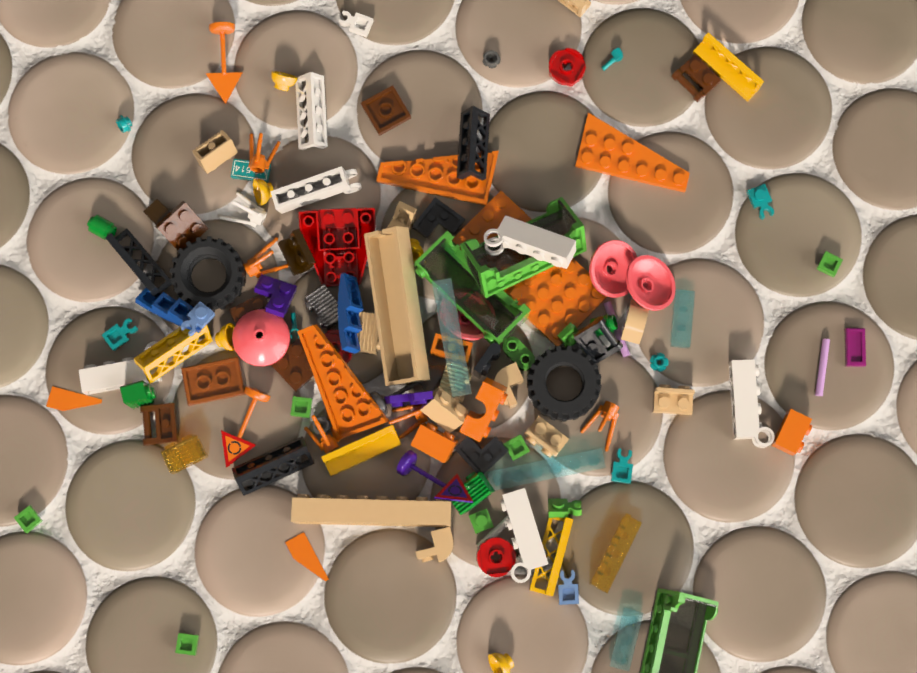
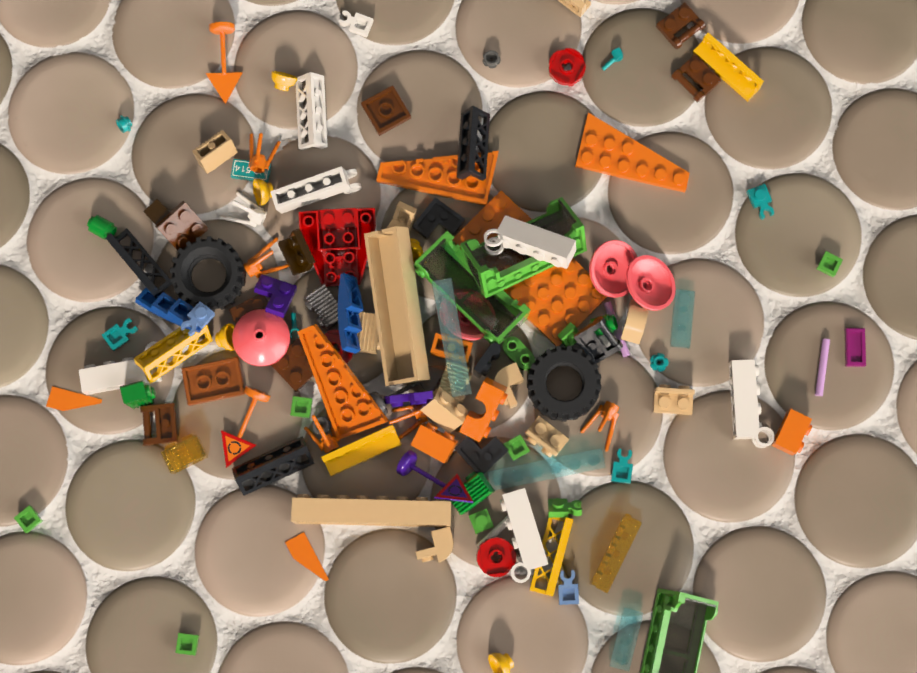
(678, 20): none -> reddish brown plate

